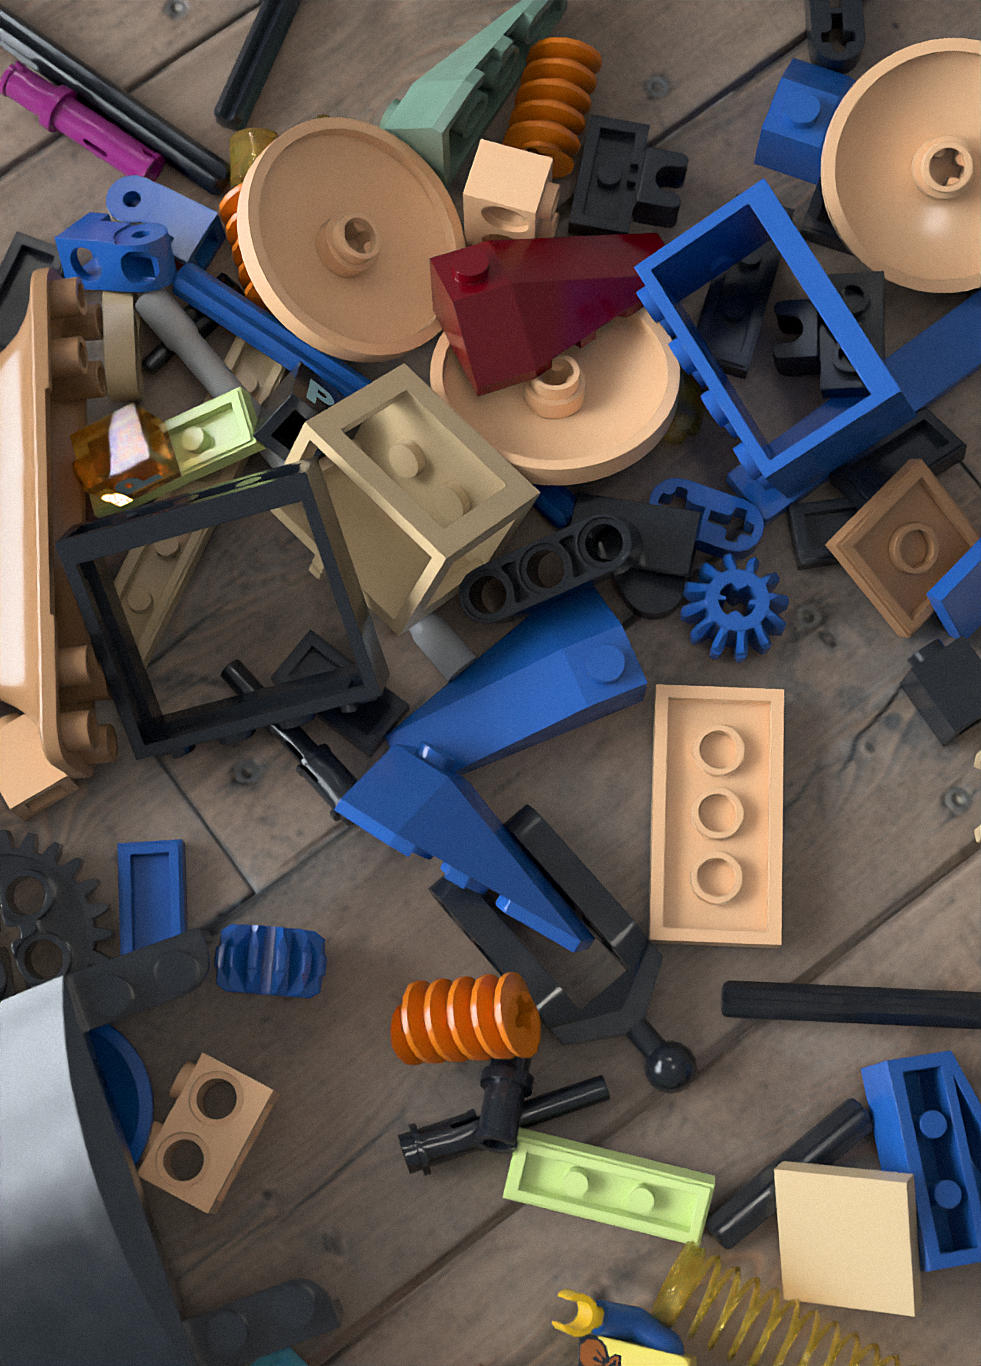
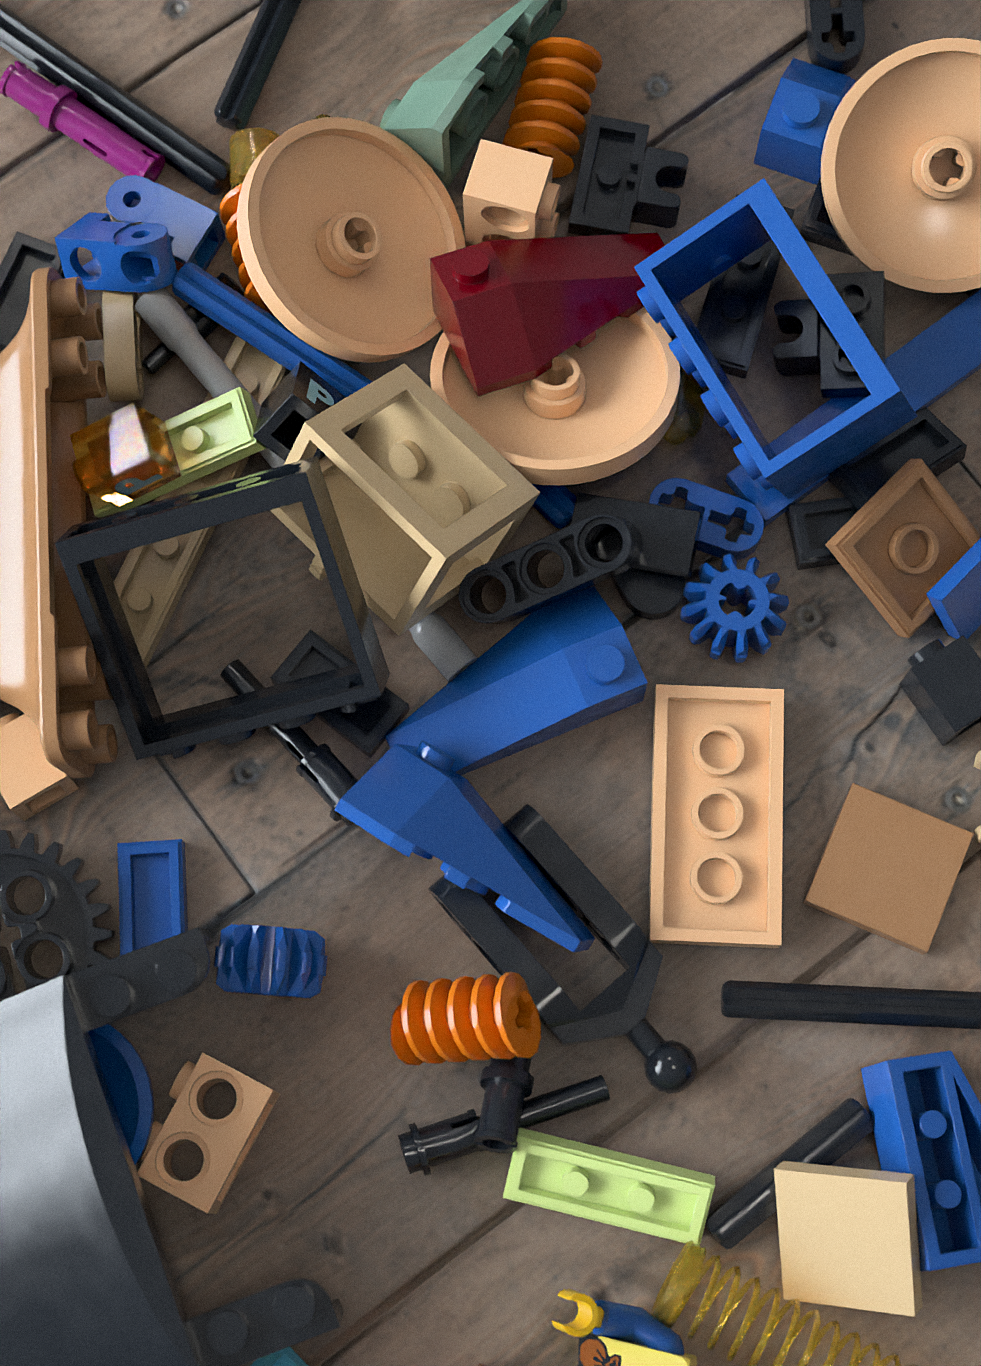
(888, 868): none -> medium nougat tile

